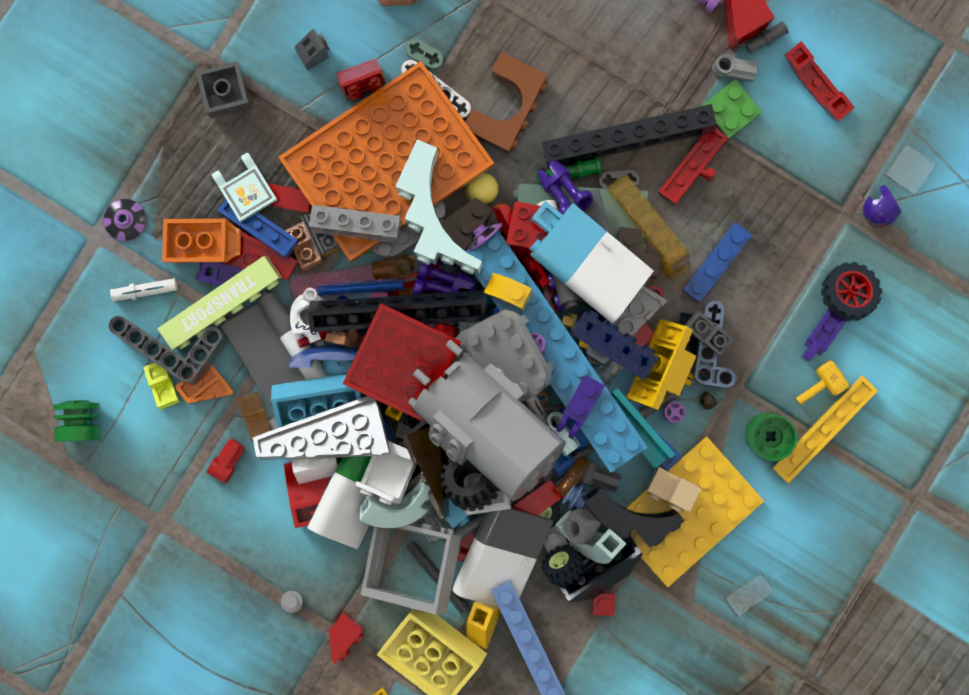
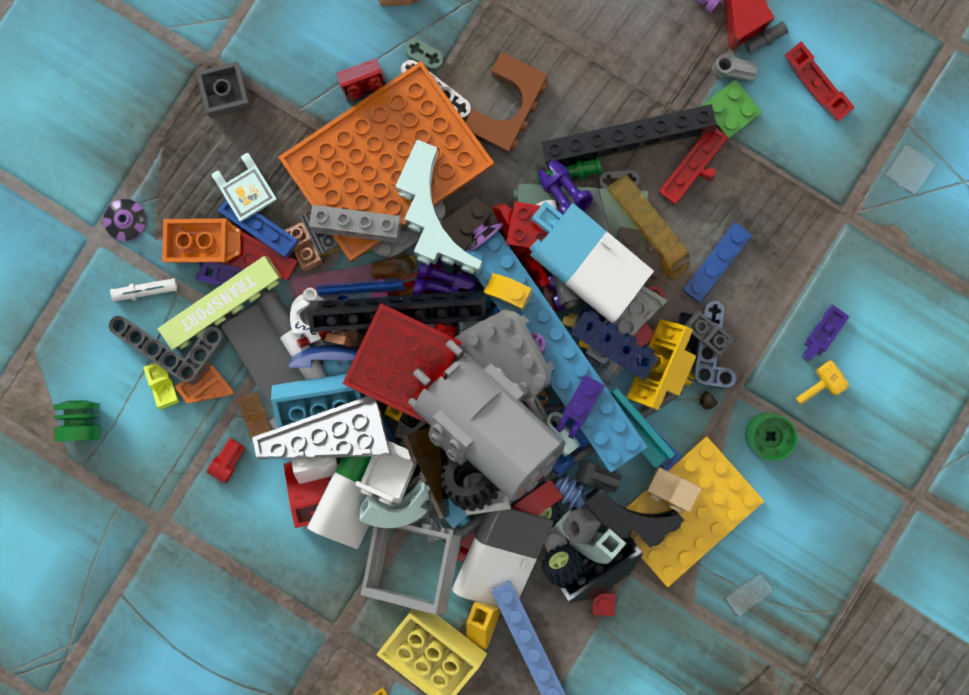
(290, 198): red slope -> none
(291, 601): light grey plate -> none
(312, 49): dark grey slope -> none
(342, 635): red slope -> none
(434, 573): dark grey axle -> none
(483, 188): light yellow hair -> none
(572, 476): clear orange axle -> none
(677, 409): medium lavender wheel -> none
(825, 428): yellow plate -> none
(867, 282): black wheel -> none
(882, 211): dark purple helmet -> none

